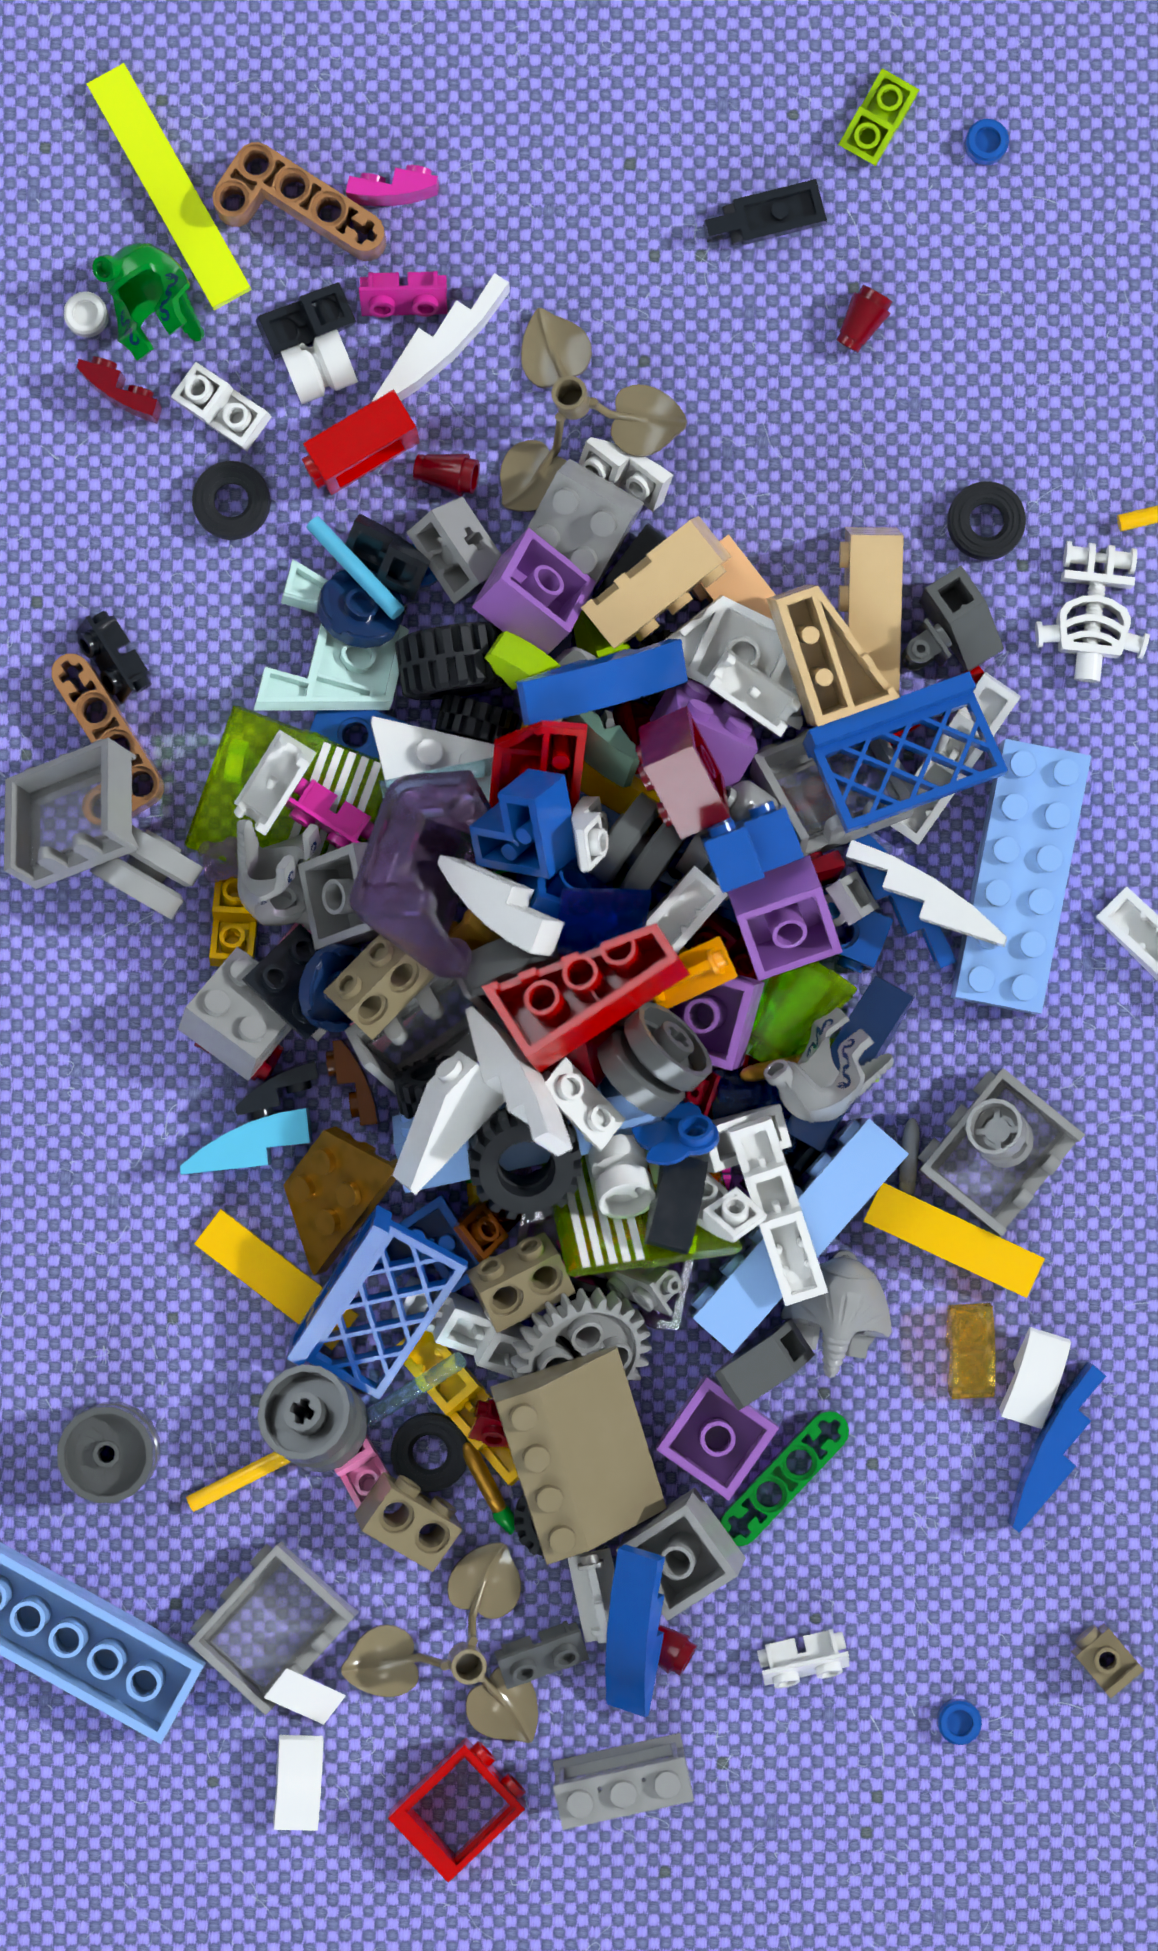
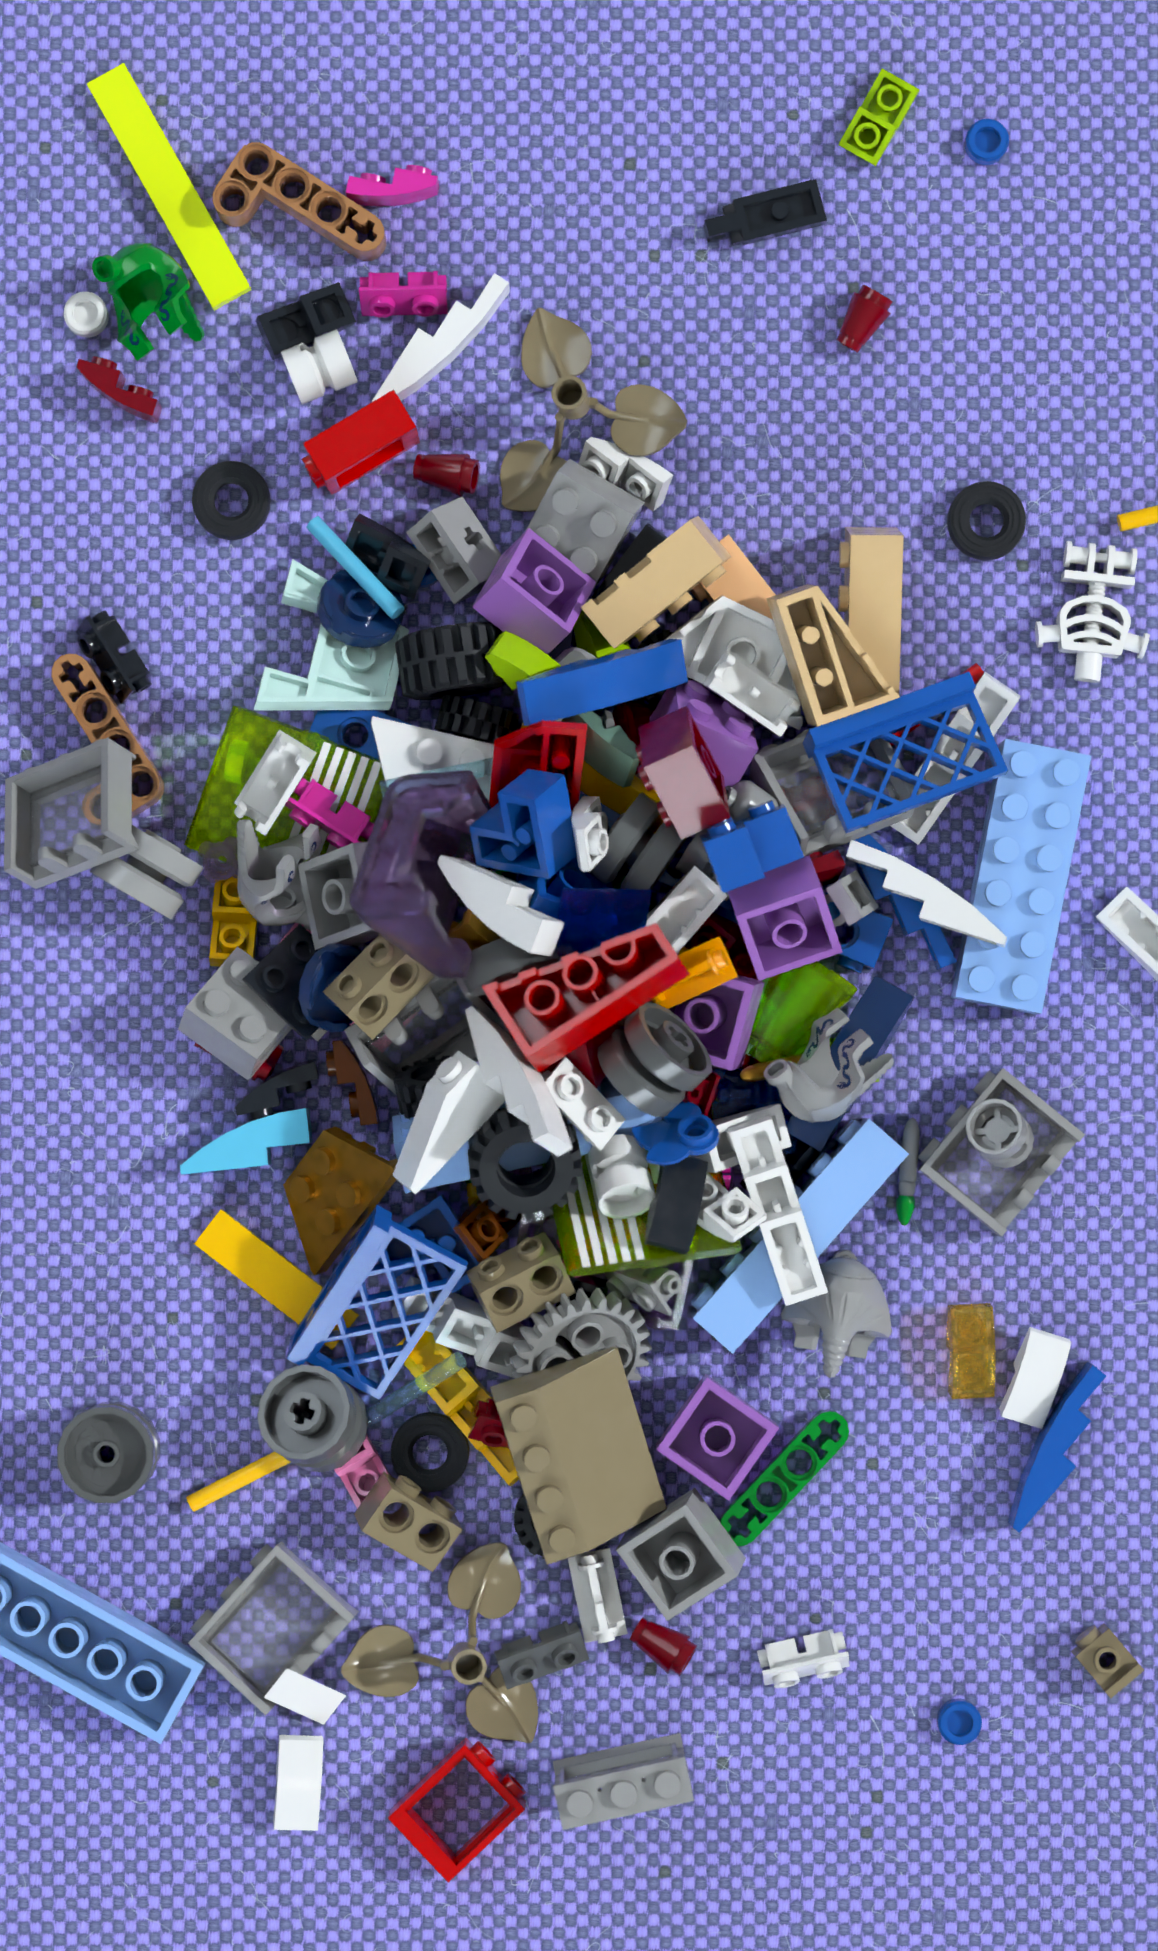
(221, 406): white slope -> none
(501, 1513): pearl gold piece -> none
(632, 1630): blue slope -> none
(764, 1363): dark grey slope -> none
(928, 646): dark grey hinge -> none
(954, 1240): yellow slope -> none
(964, 616): dark grey slope -> none

